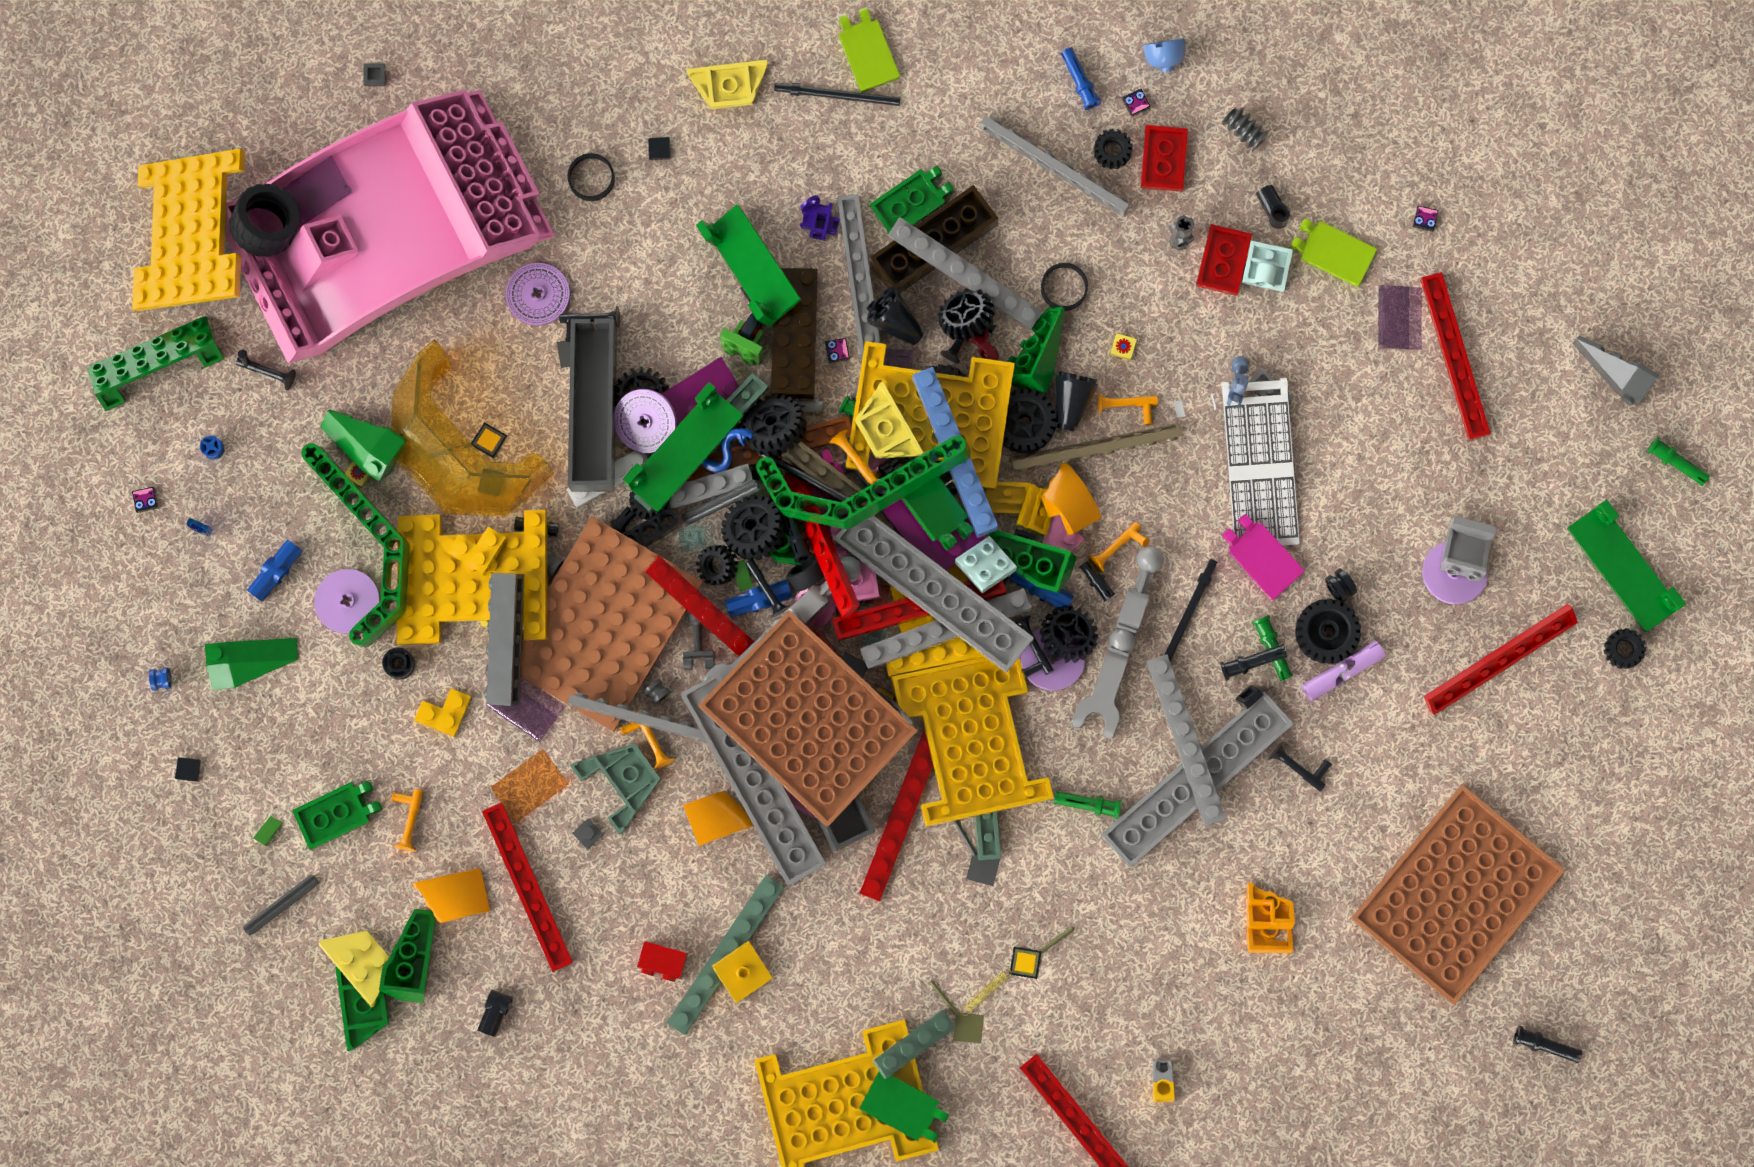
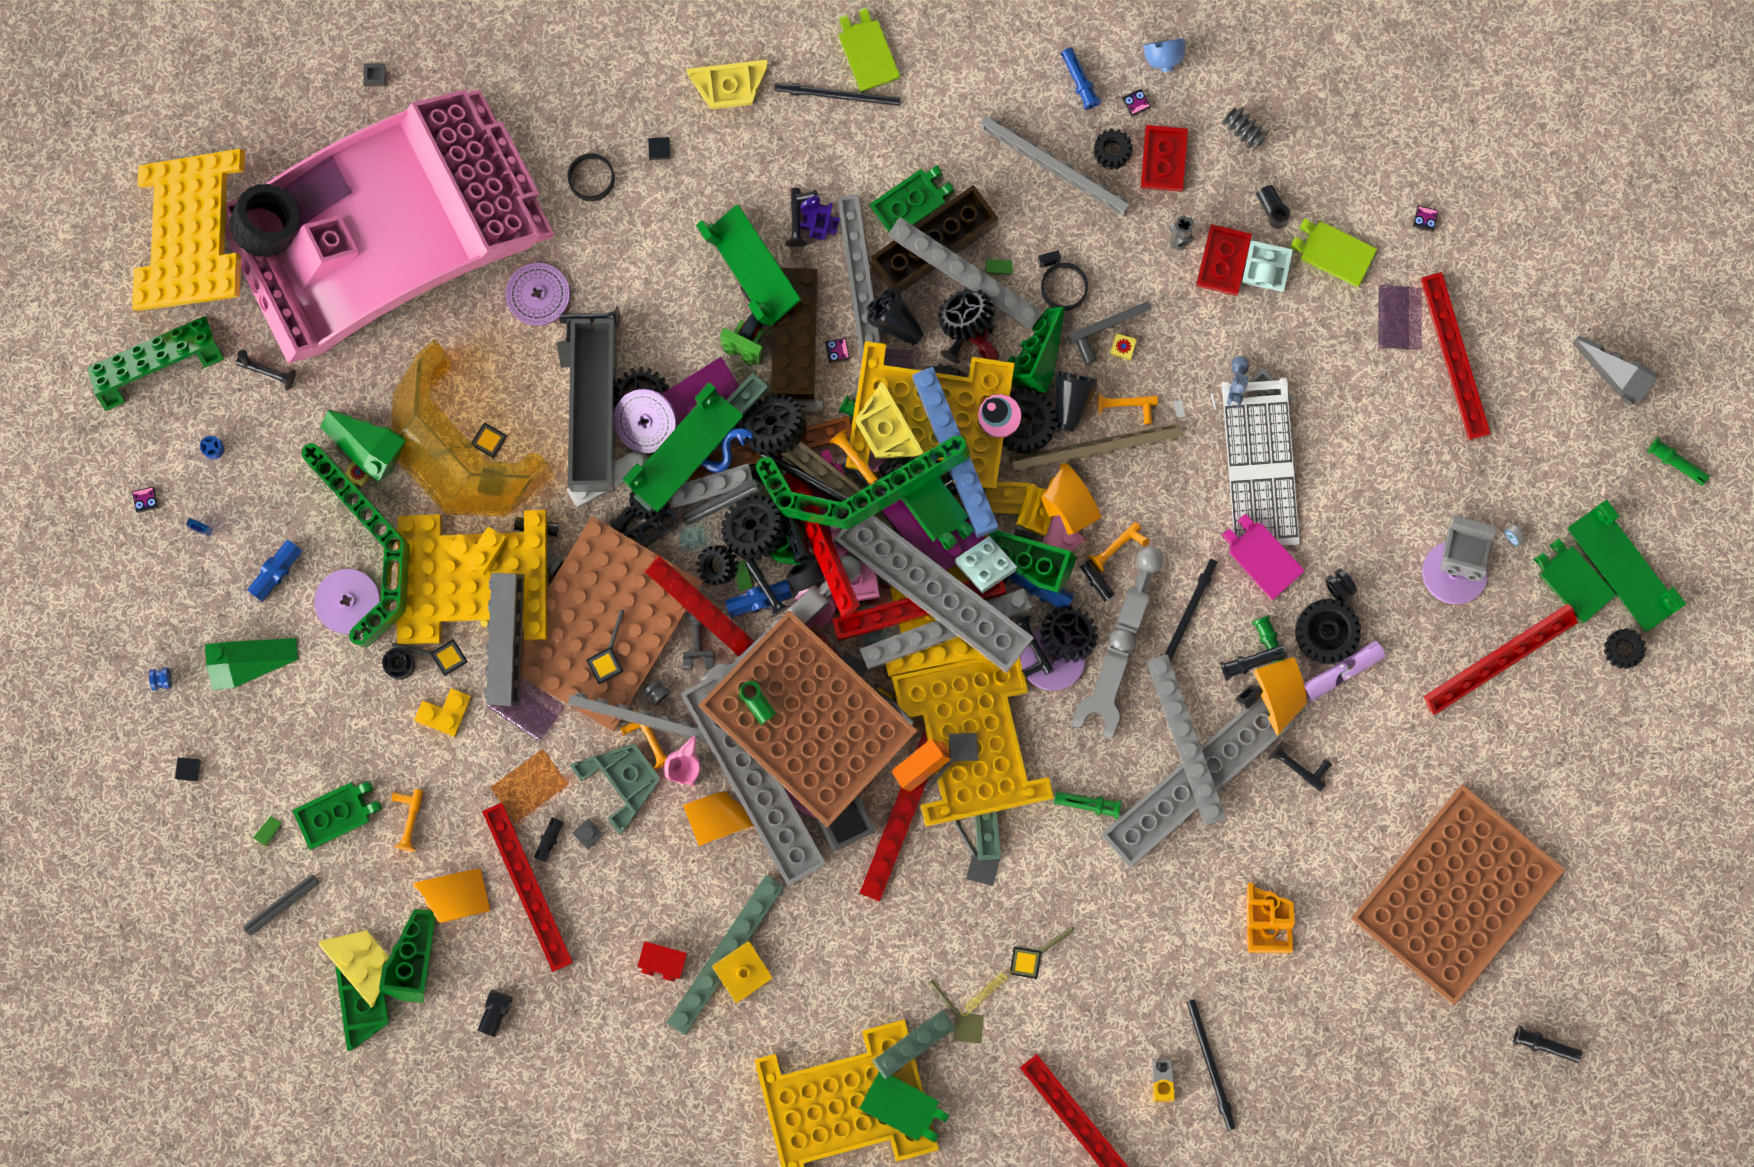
(447, 657): none -> piece
(548, 840): none -> black pin
(605, 664): none -> piece
(684, 764): none -> bright pink piece
(758, 704): none -> green piece
(796, 239): none -> black piece
(921, 764): none -> orange brick
(962, 748): none -> dark grey piece
(998, 267): none -> bright green piece
(999, 416): none -> tile
(1049, 259): none -> black tile
(1082, 340): none -> dark grey piece
(1224, 1107): none -> black bar
(1282, 691): none -> light orange slope
(1515, 535): none -> light grey tile
(1574, 581): none -> green tile

